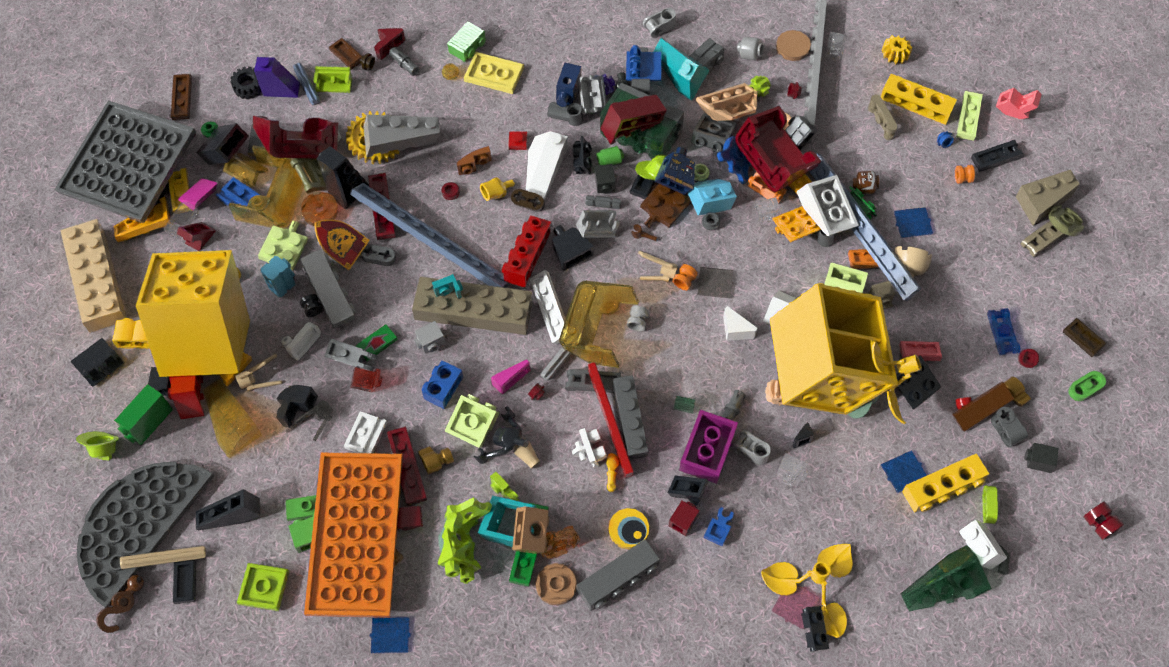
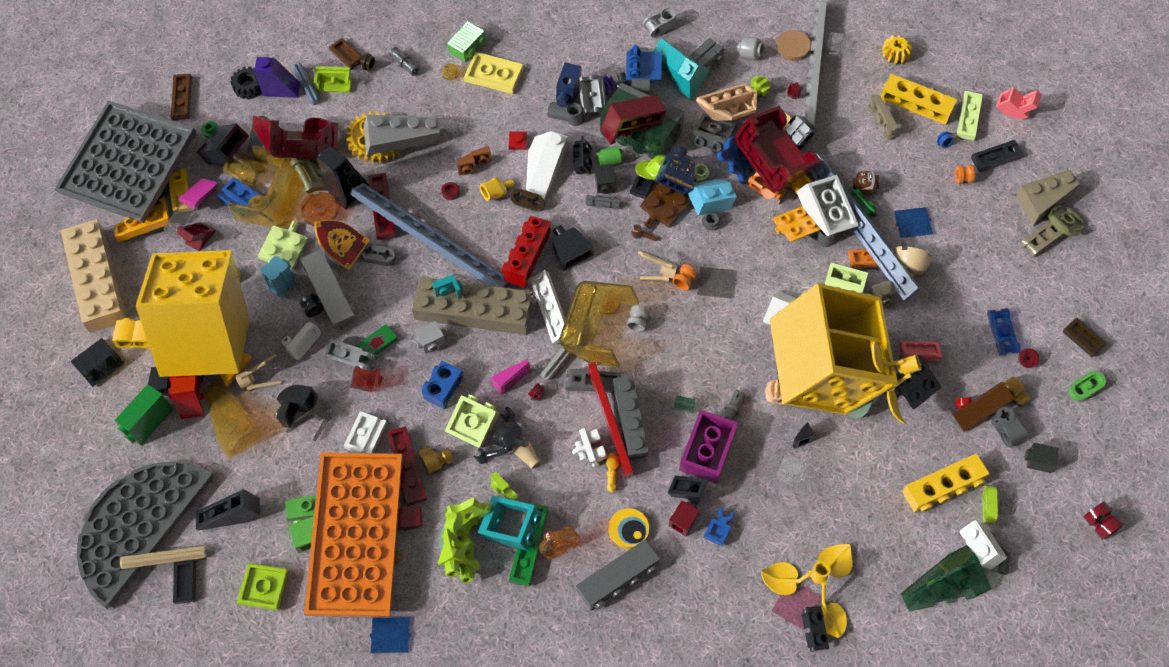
(98, 444): lime piece -> none
(121, 602): reddish brown piece -> none
(389, 39): dark red slope -> none
(523, 539): medium nougat brick -> none
(557, 590): medium nougat tile -> none
(597, 224): light grey hinge -> none
(737, 327): white slope -> none
(748, 445): light grey piece -> none
(903, 470): clear blue piece -> none

